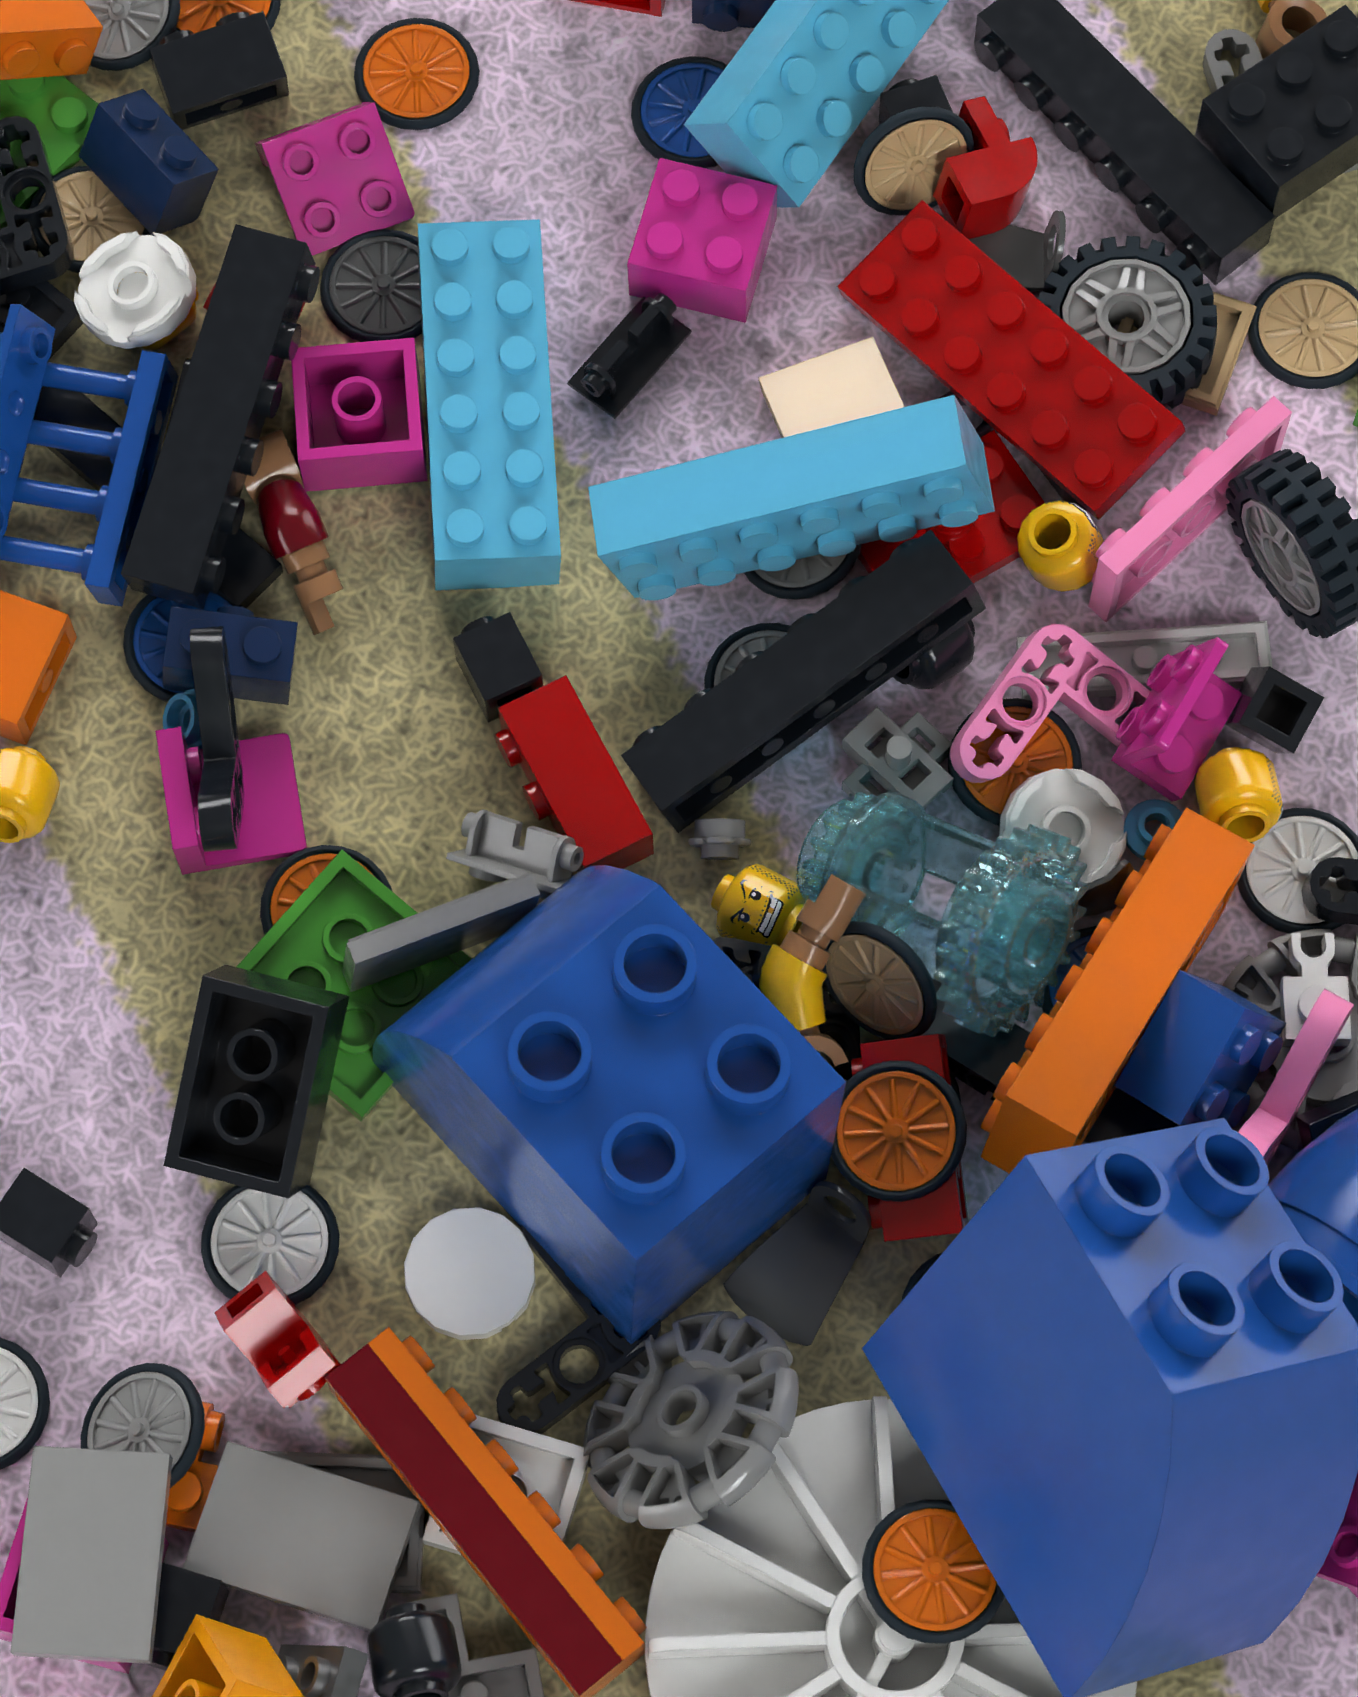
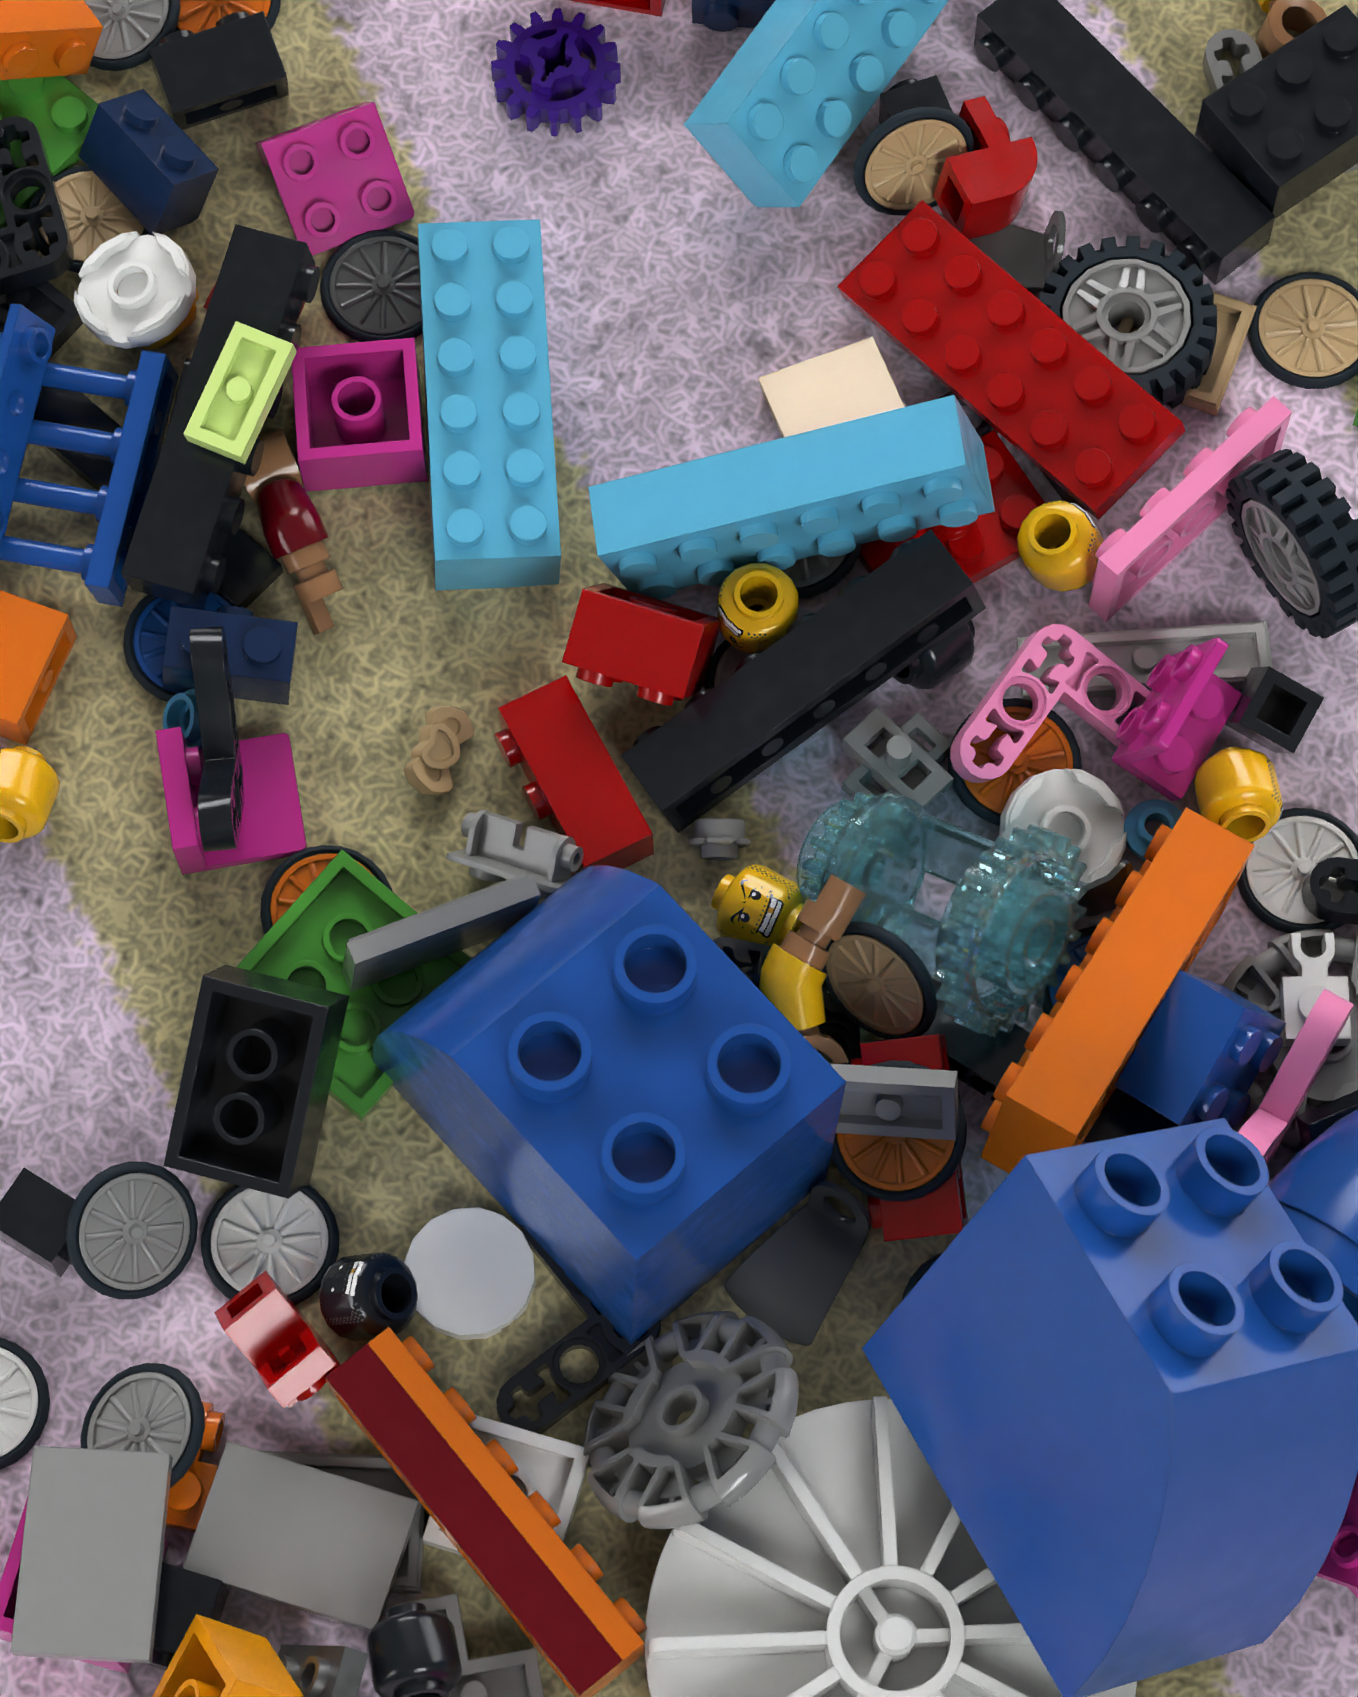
(131, 1230): none -> light grey wheel
(240, 392): none -> yellowish green plate
(367, 1295): none -> black head
(417, 73): orange wheel -> none
(438, 750): none -> tan piece
(496, 662): black brick -> none
(568, 90): none -> dark purple gear
(630, 355): black hinge -> none
(640, 642): none -> red brick
(665, 104): blue wheel -> none
(702, 239): dark pink brick -> none
(756, 606): none -> yellow head
(898, 1102): none -> light grey plate
(928, 1574): orange wheel -> none

